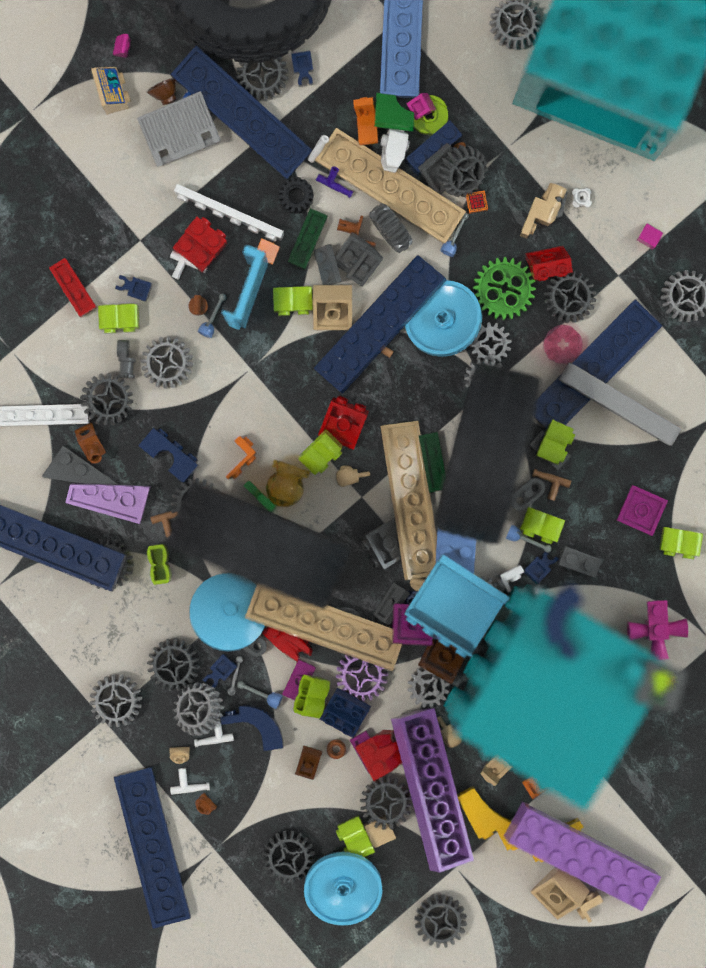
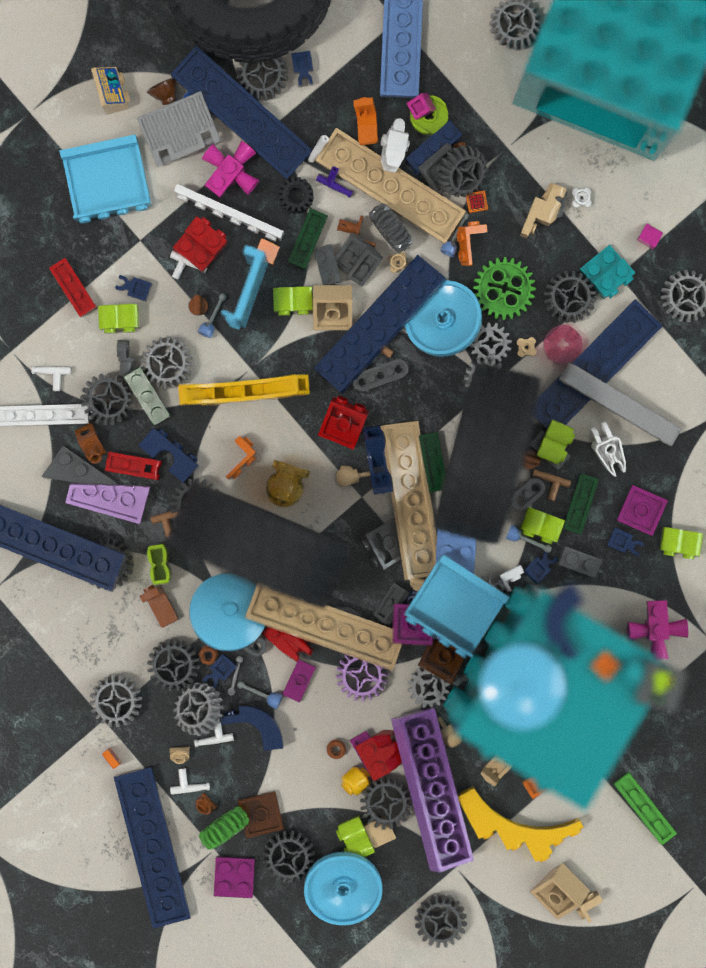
(56, 371): none -> white piece
(106, 178): none -> medium azure panel
(111, 758): none -> orange tile
(122, 46): dark pink slope -> none
(132, 465): none -> red plate
(146, 395): none -> plate
(159, 604): none -> dark orange bracket
(202, 657): none -> dark orange plate
(224, 828): none -> bright green gear
(230, 169): none -> dark pink brick
(234, 877): none -> magenta plate
(244, 390): none -> yellow arch
(260, 496): green tile -> none
(262, 813): none -> reddish brown tile
(308, 762): reddish brown slope -> none
(311, 696): lime brick -> none
(321, 452): lime brick -> none
(345, 712): dark blue slope -> none
(355, 781): none -> yellow head
(378, 469): none -> dark blue arch
(387, 369): none -> dark grey plate
(391, 115): green tile -> none
(397, 257): none -> tan plate
(463, 238): none -> orange bracket
(521, 346): none -> tan plate
(522, 686): none -> medium azure dish
(531, 460): none -> dark orange plate
(549, 263): red plate -> none
(580, 503): none -> dark green plate
(582, 856): medium lavender brick -> none
(605, 665): none -> orange tile
(607, 272): none -> teal plate
(608, 449): none -> white hinge
(622, 541): none -> dark blue plate
(644, 808): none -> bright green tile

